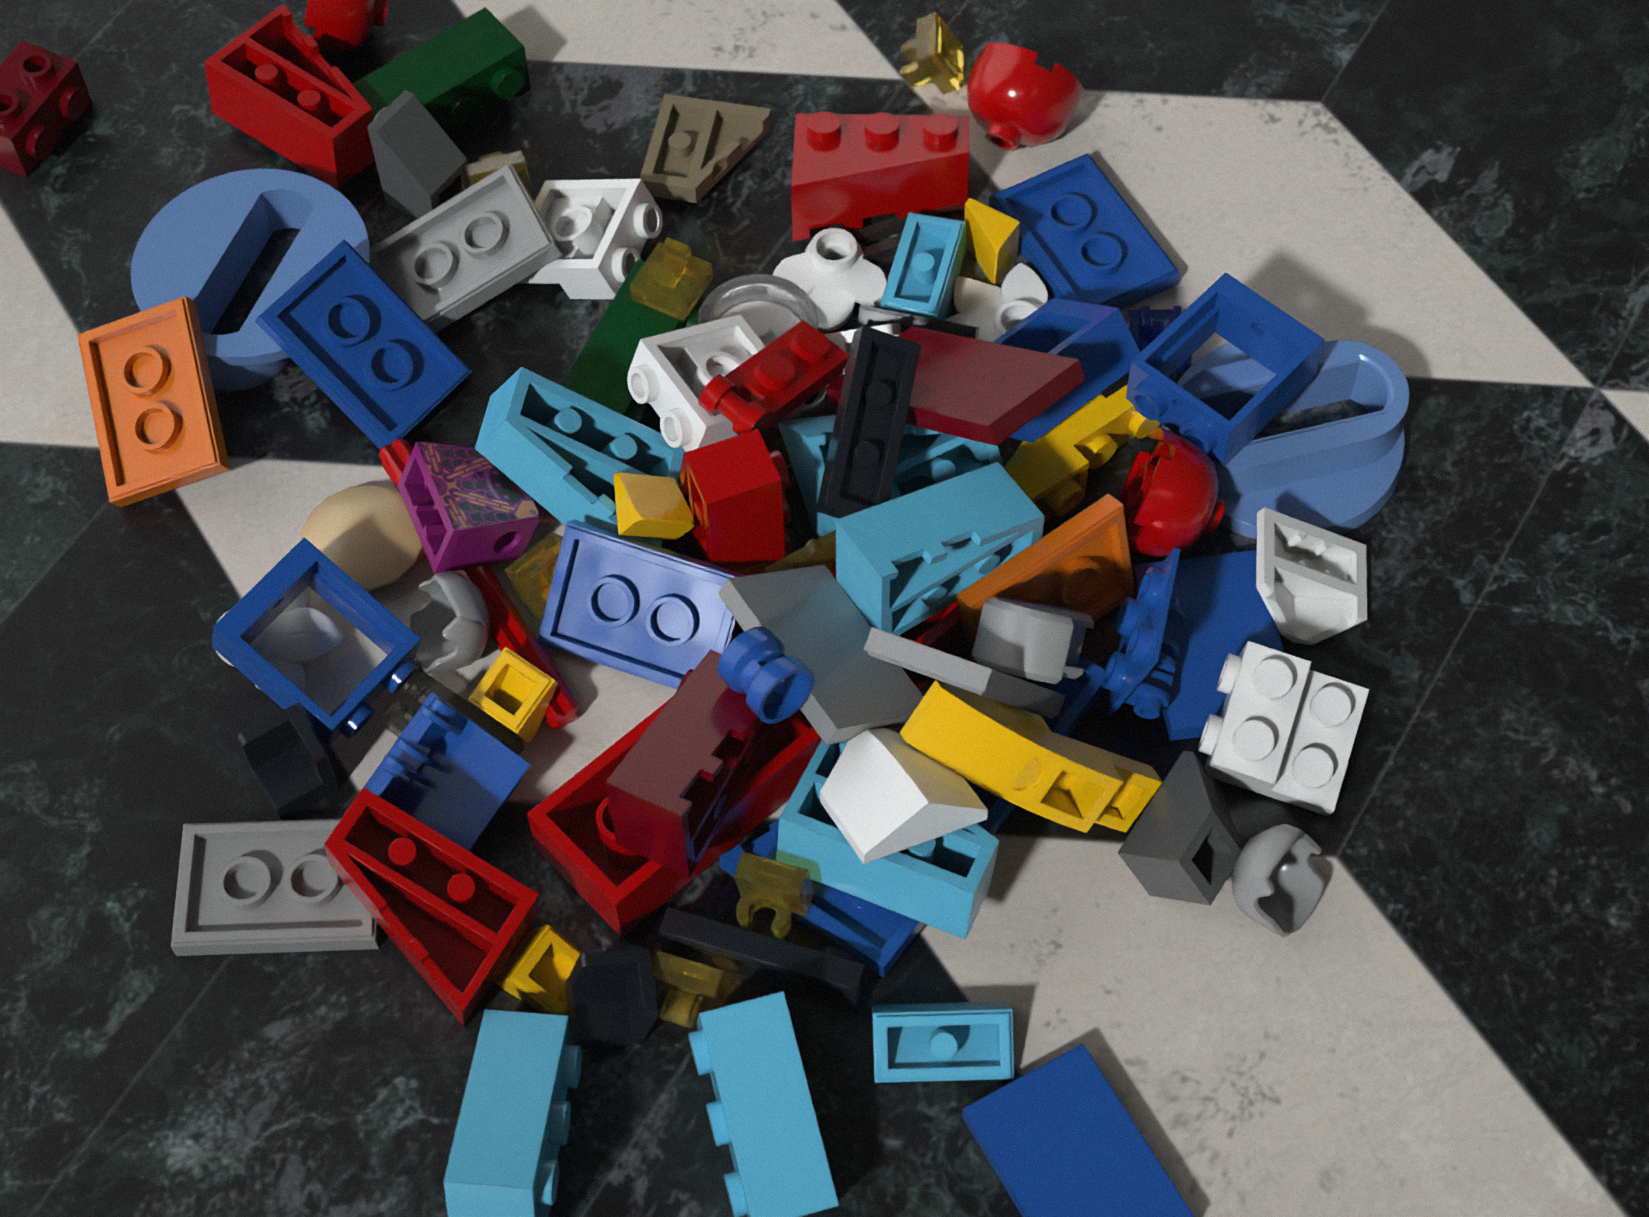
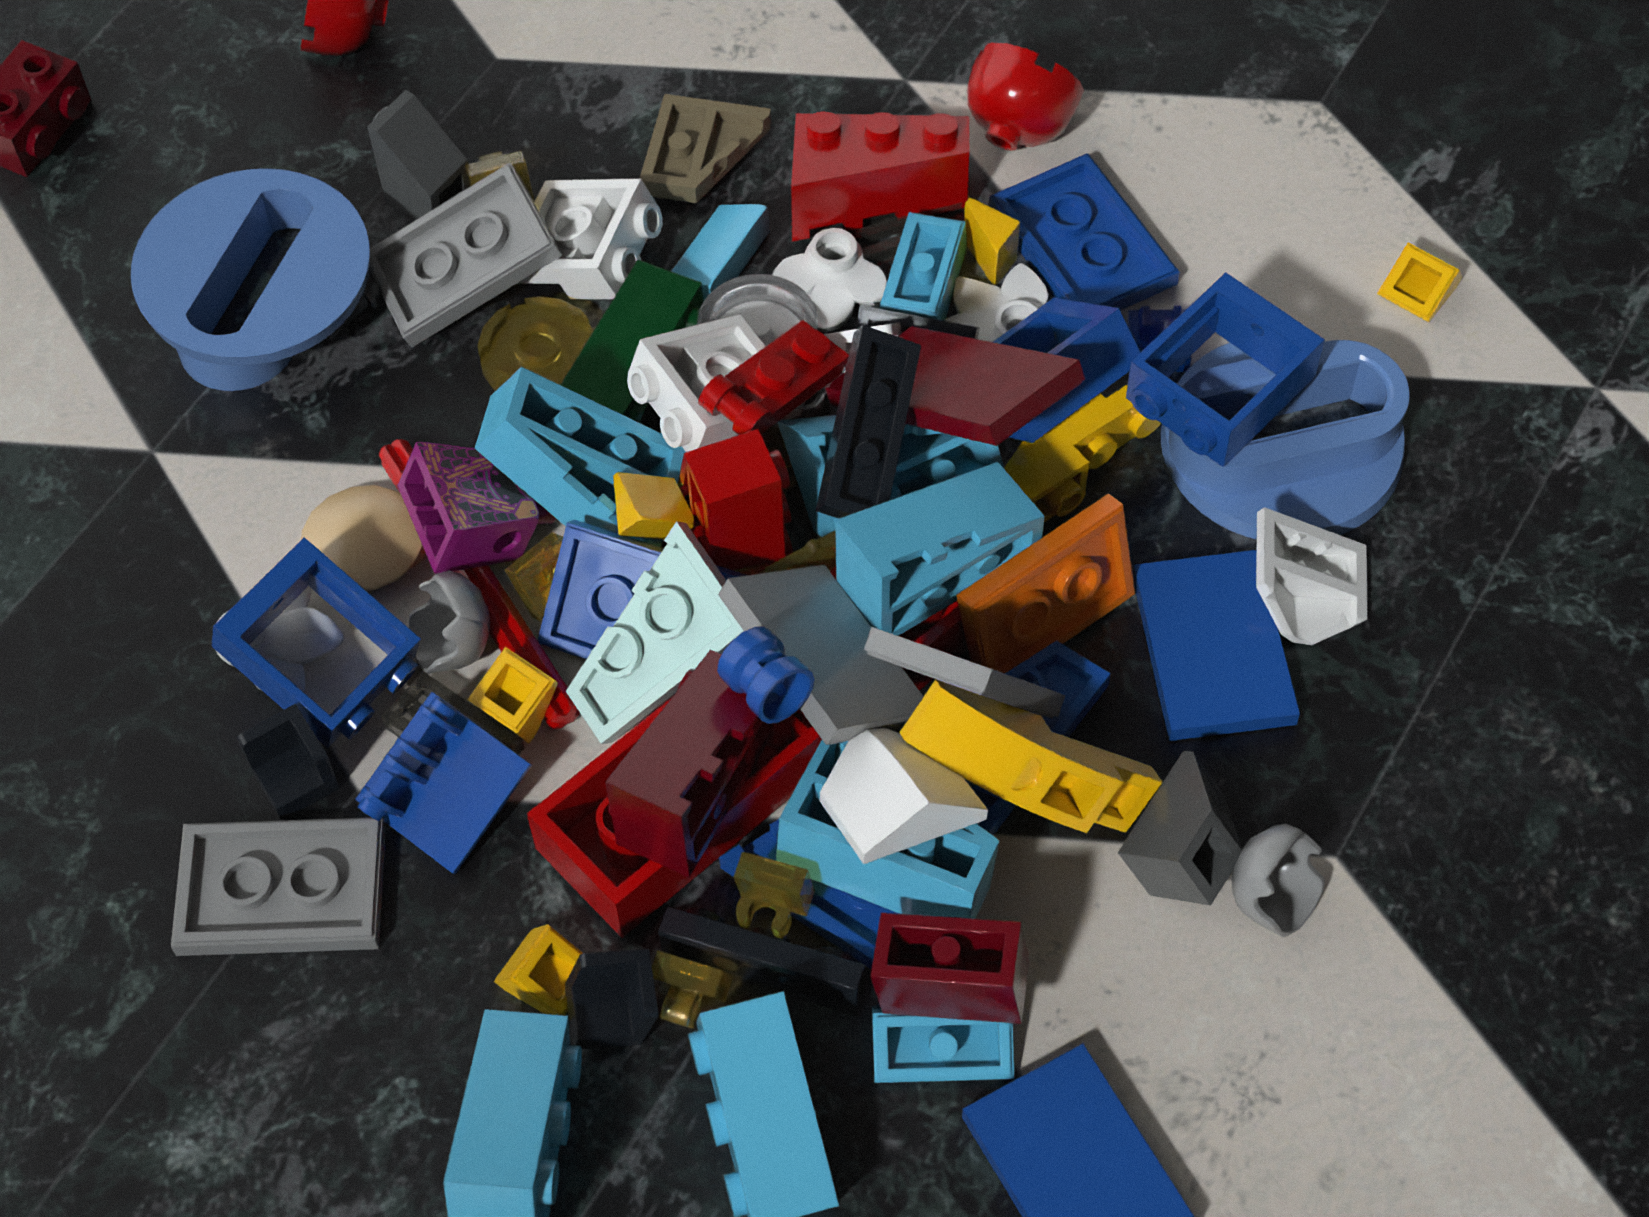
(153, 402): orange tile -> none
(292, 99): red wedge -> none
(363, 345): blue tile -> none
(432, 898): red wedge -> none
(454, 72): dark green brick -> none
(538, 336): none -> clear yellow tile
(655, 639): none -> light aqua wing
(671, 279): clear yellow tile -> none
(724, 245): none -> medium azure slope
(934, 56): clear yellow tile -> none
(950, 967): none -> dark red brick
(1031, 639): light grey animal -> none
(1149, 643): blue hinge -> none
(1170, 496): red cylinder -> none
(1282, 728): white plate -> none
(1420, 282): none -> yellow slope

